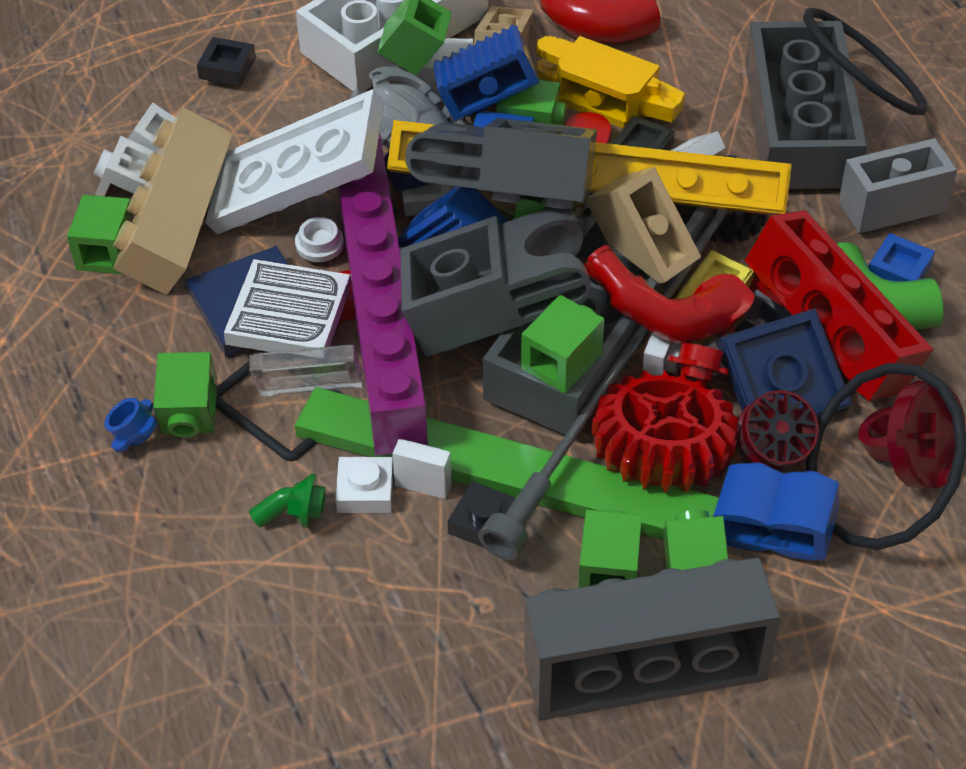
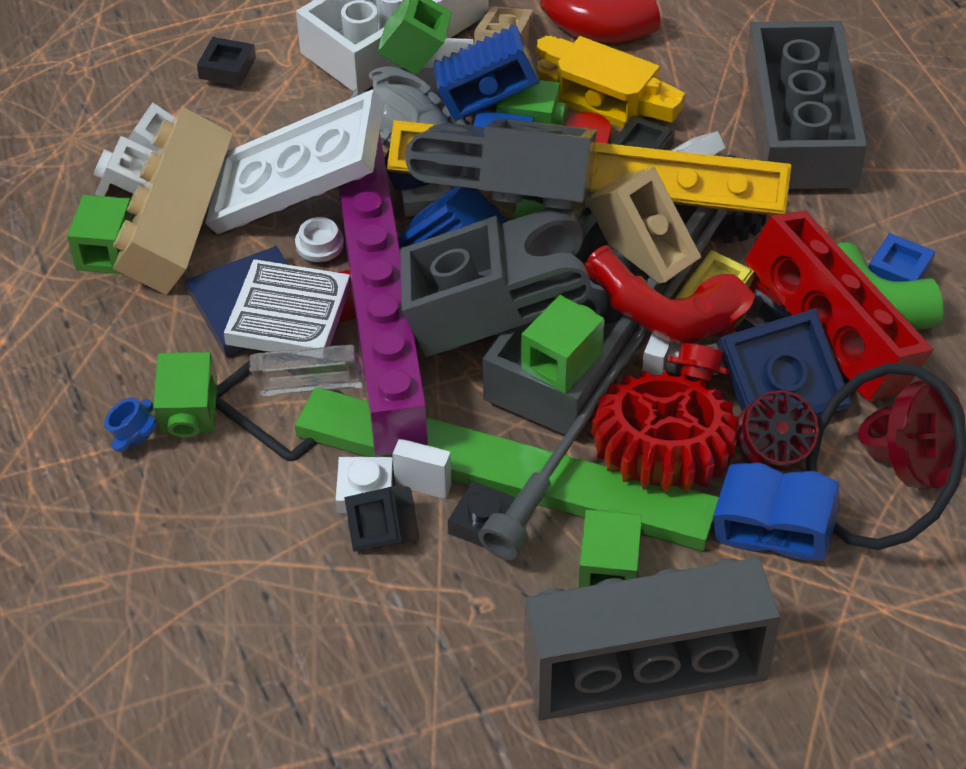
(302, 500): green plate -> none
(382, 518): none -> black slope
(694, 540): bright green brick -> none
(897, 185): light grey brick -> none
(921, 107): black piece -> none

